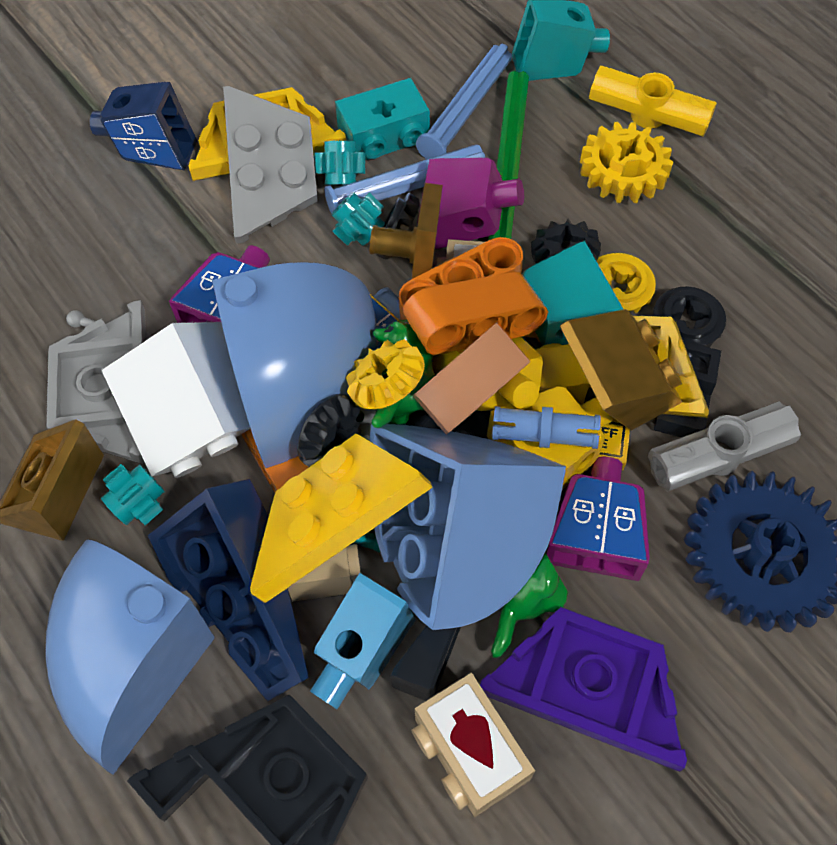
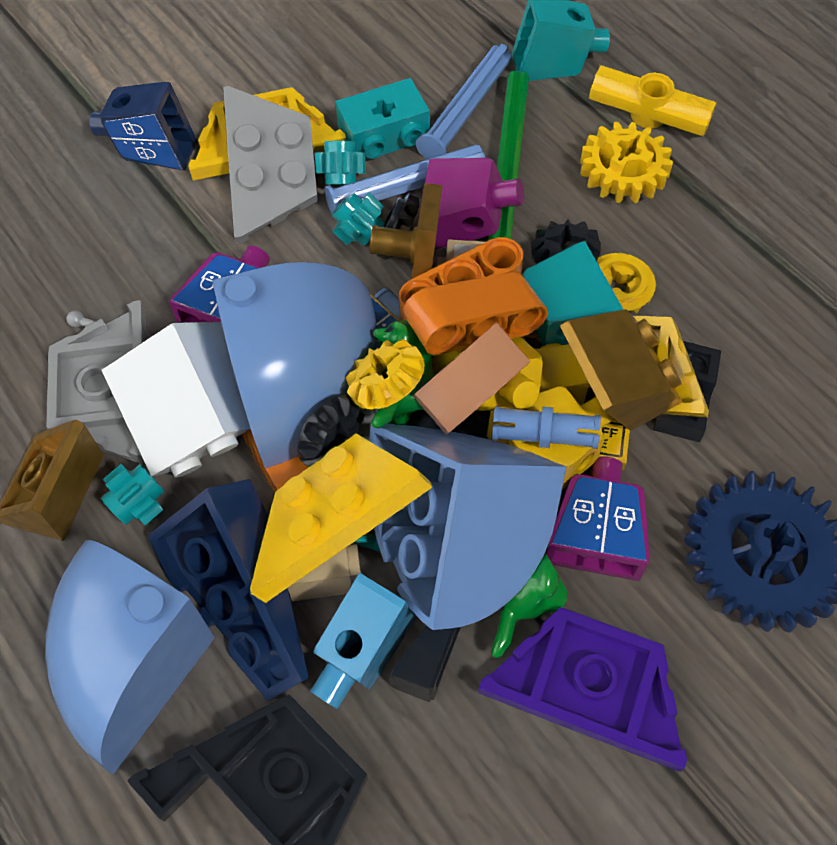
(471, 745): brick -> none
(700, 306): black gear -> none
(701, 456): light grey piece -> none

